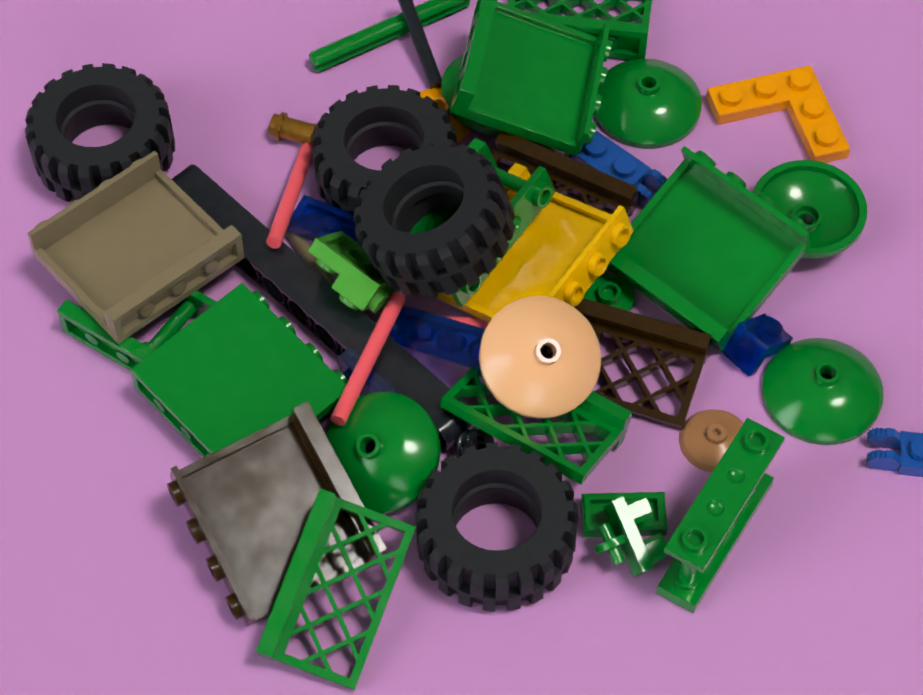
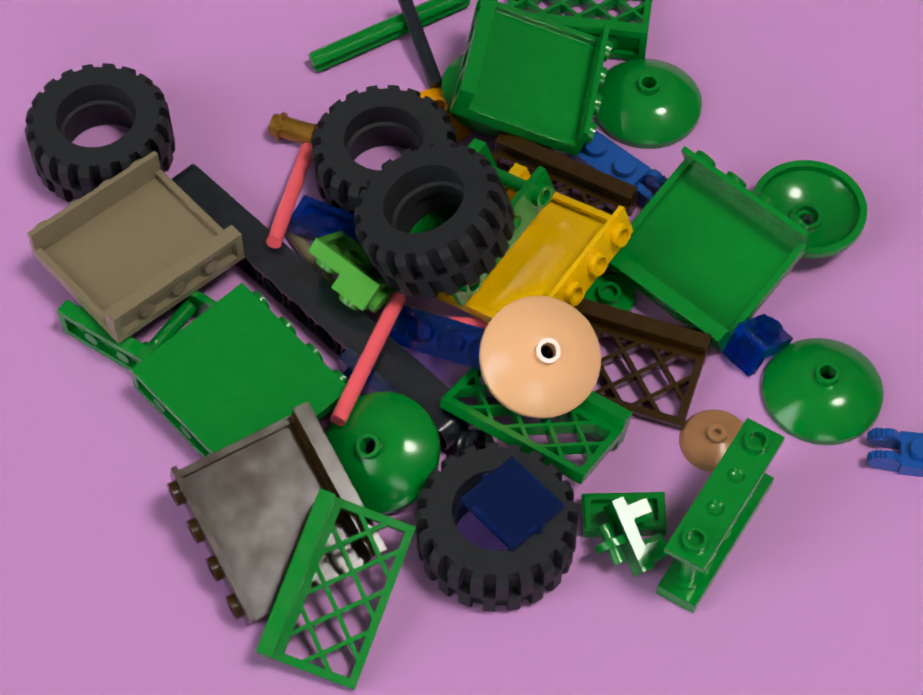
(512, 503): none -> clear blue piece
(786, 90): light orange plate -> none

